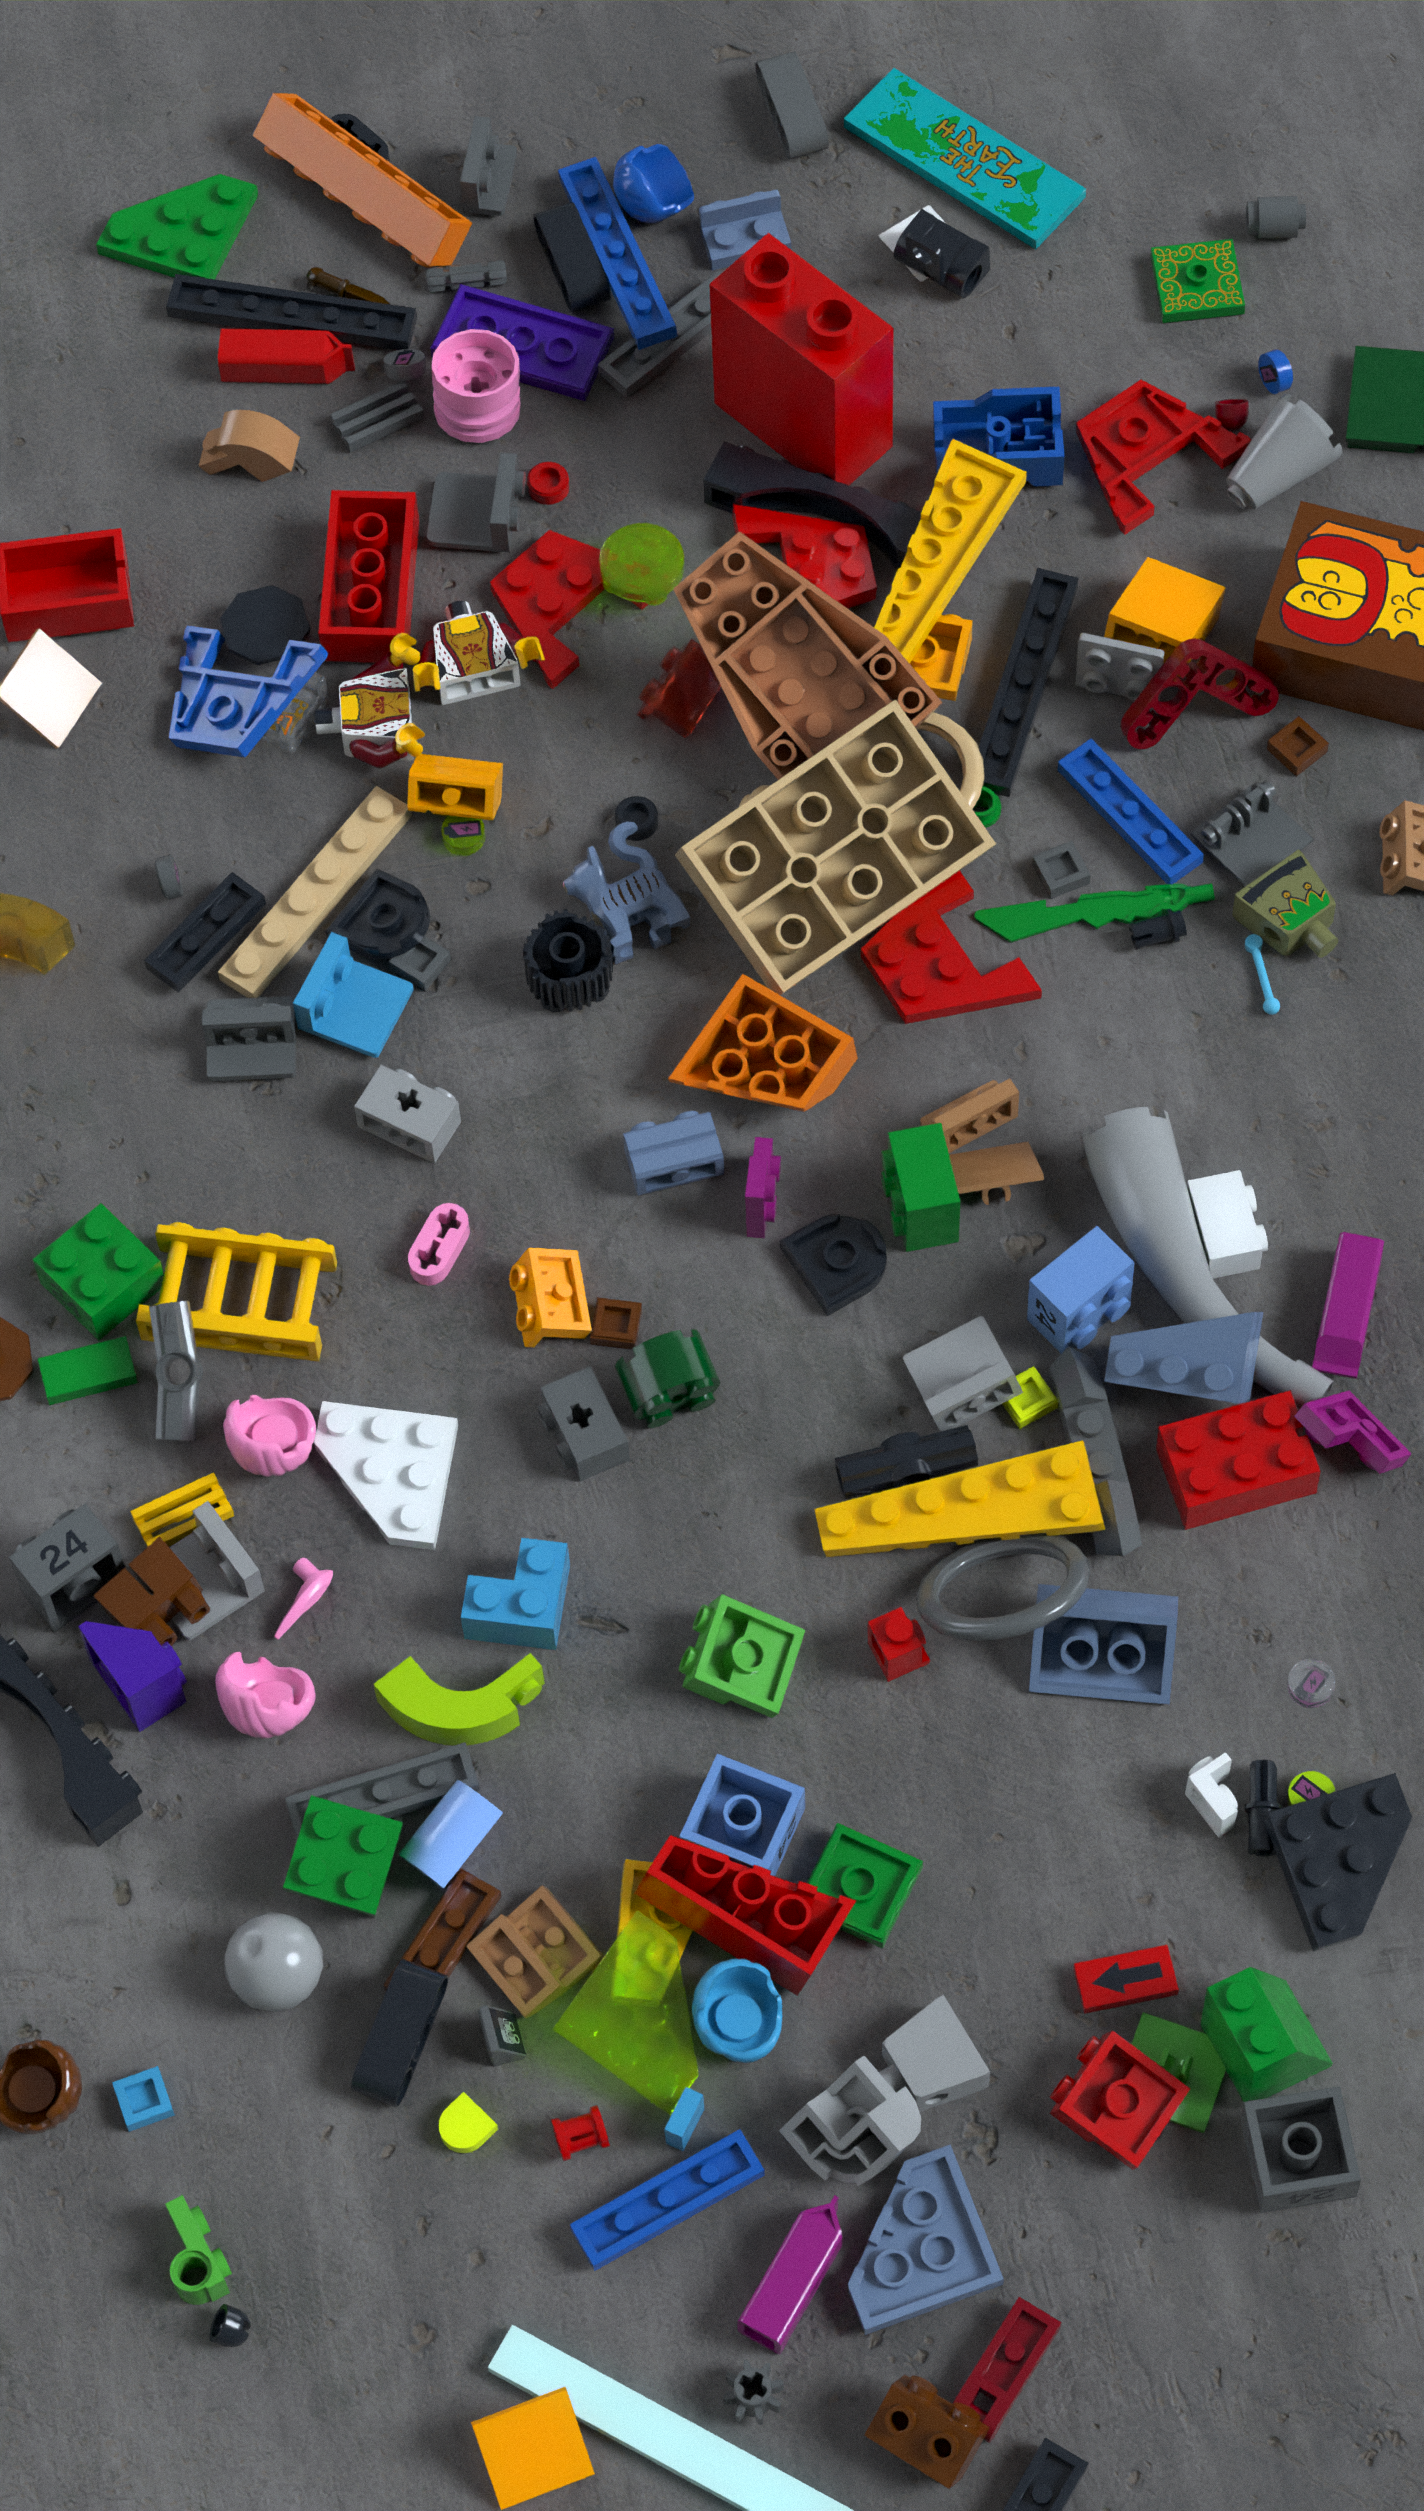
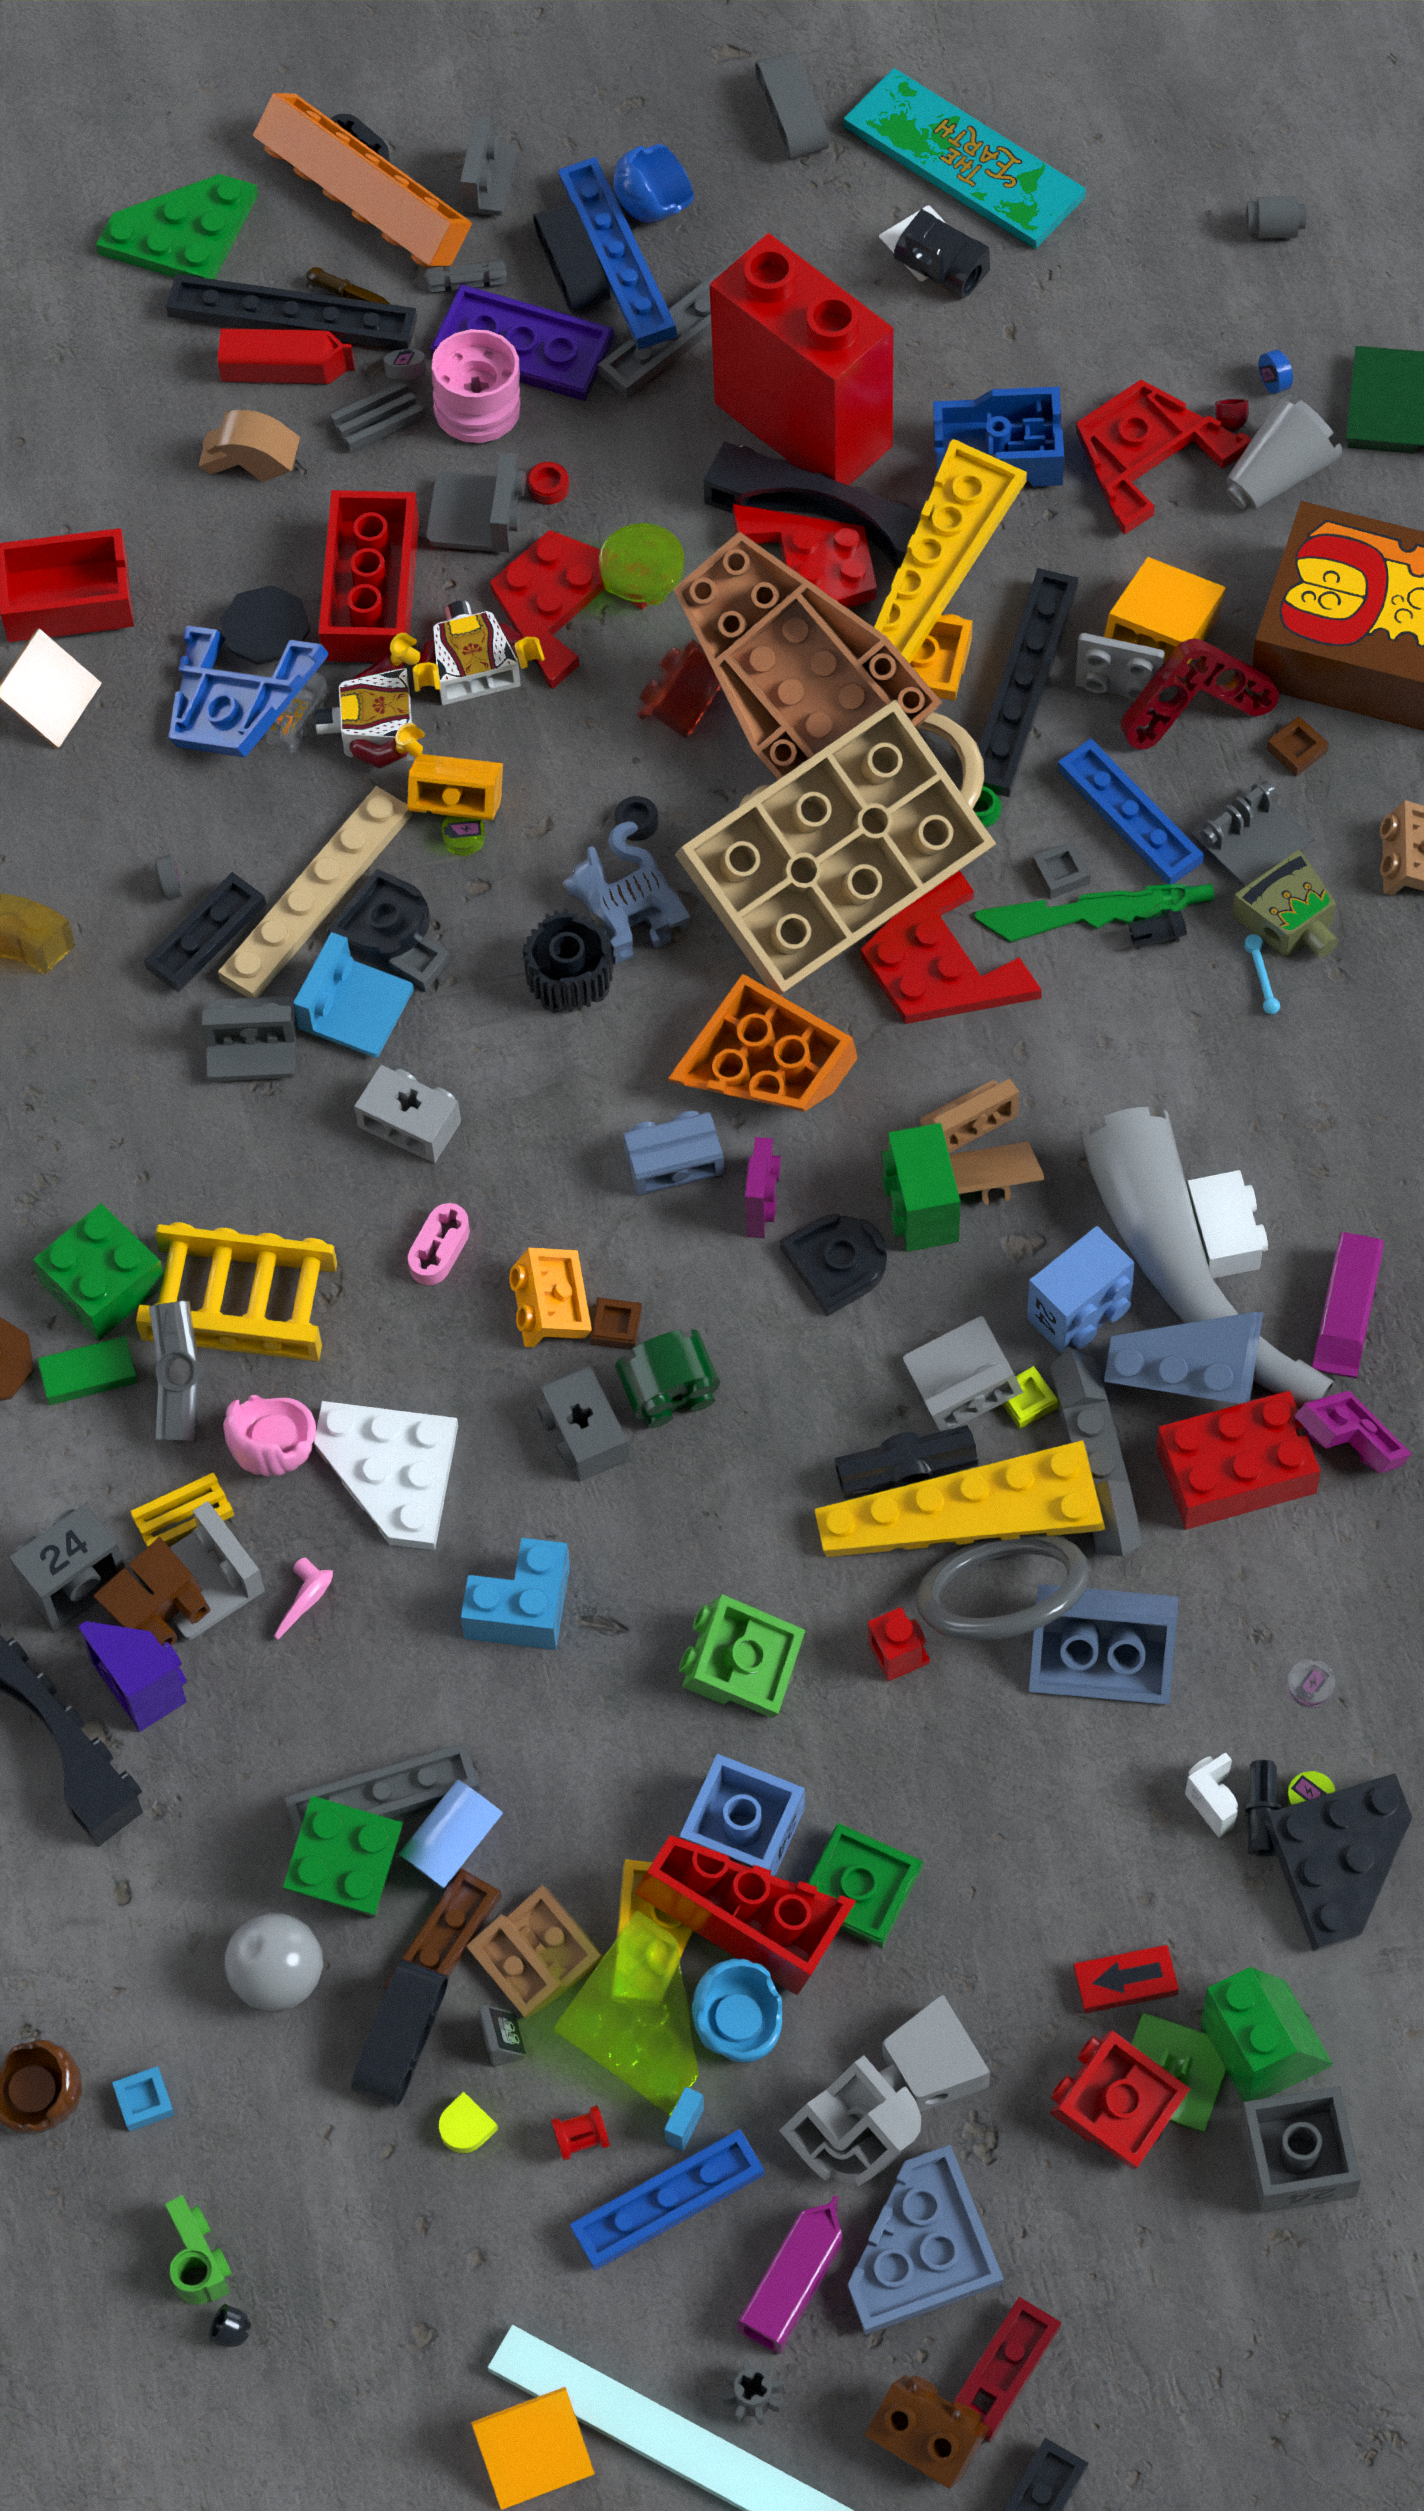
(263, 1697): bright pink piece -> none
(458, 1716): lime arch -> none
(738, 224): sand blue bracket -> none
(1197, 280): green plate -> none

